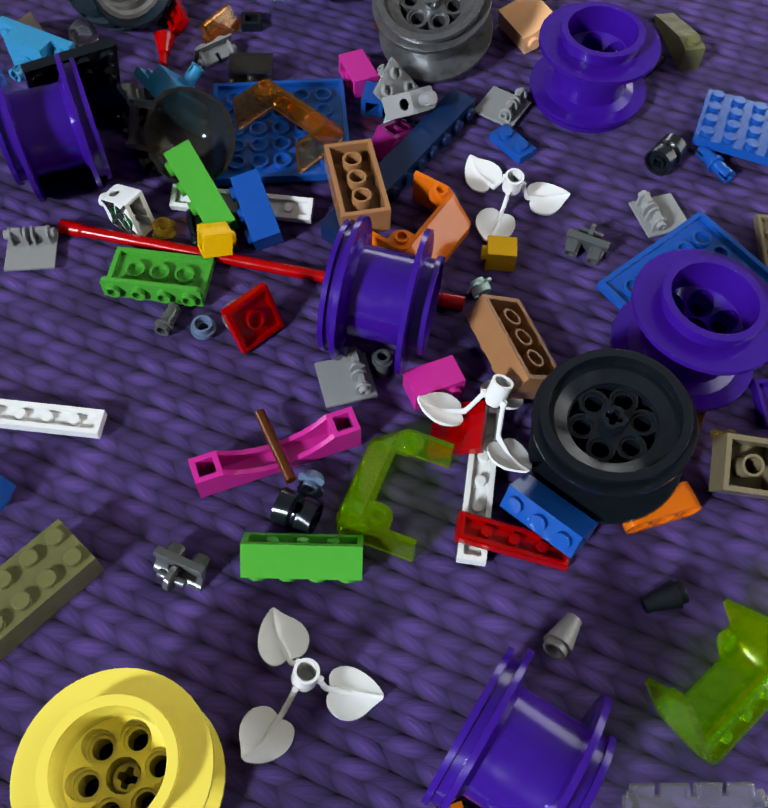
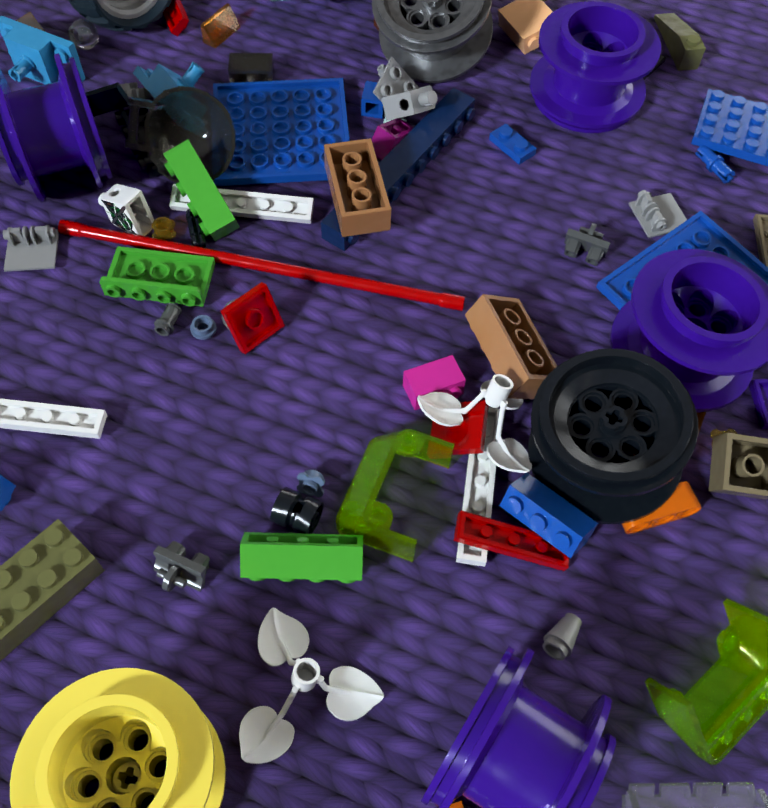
(95, 62): black plate -> none
(164, 42): red cone -> none
(206, 53): light grey hinge -> none
(215, 239): yellow brick -> none
(229, 469): dark pink arch -> none
(251, 21): black tile -> none
(255, 210): blue brick -> none
(270, 95): clear orange windscreen -> none
(275, 446): reddish brown bar -> none
(346, 379): light grey hinge -> none
(356, 70): dark pink brick -> none
(378, 293): dark purple wheel -> none
(382, 361): dark grey pin -> none
(448, 220): orange windscreen -> none
(479, 286): light aqua plate -> none
(484, 174): white plant -> none
(500, 253): yellow brick -> none
(503, 106): light grey hinge -> none
(665, 154): black wheel -> none
(665, 597): black cone -> none

